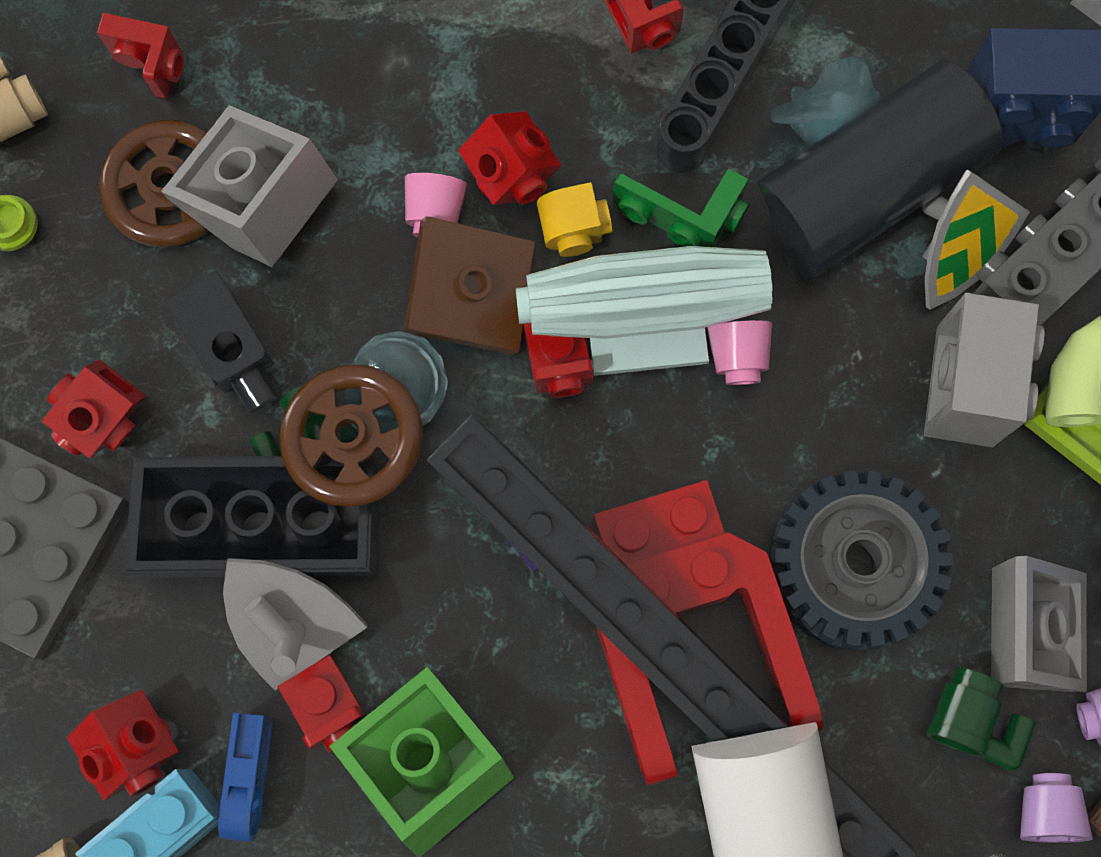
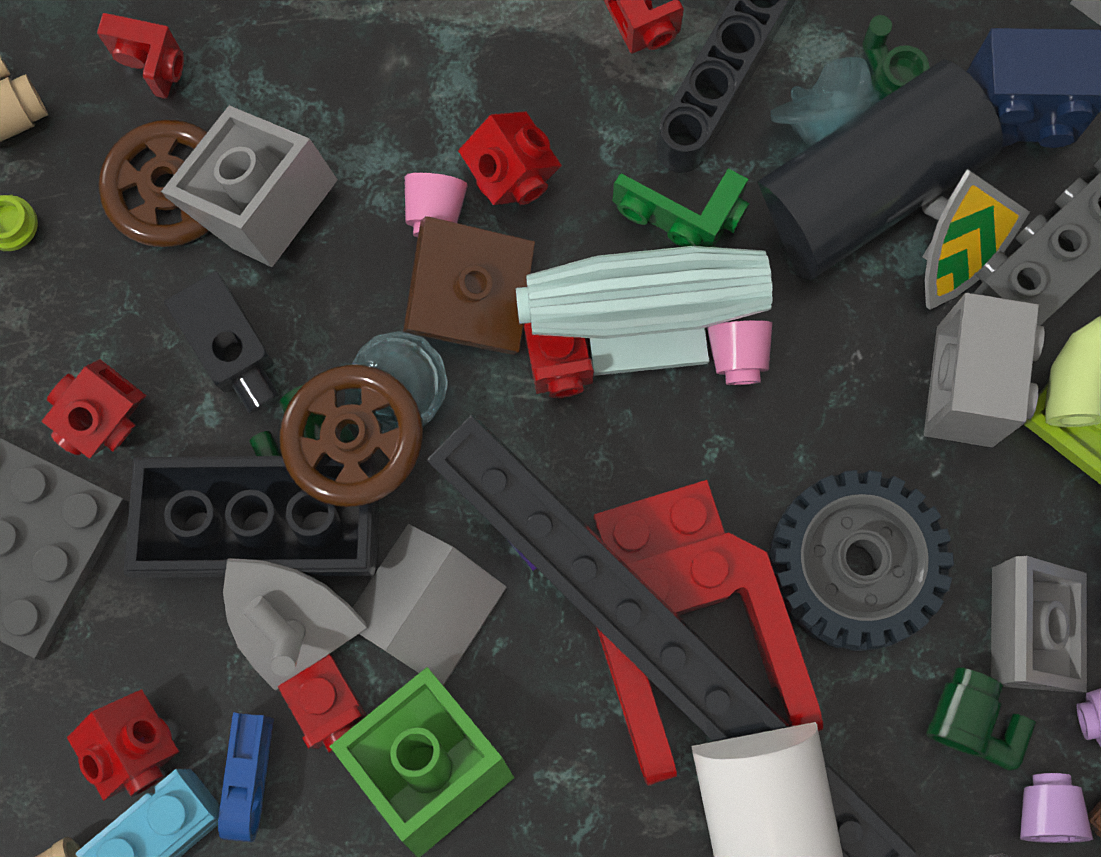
(427, 603): none -> light grey slope
(573, 219): yellow plate -> none
(893, 67): none -> dark green piece

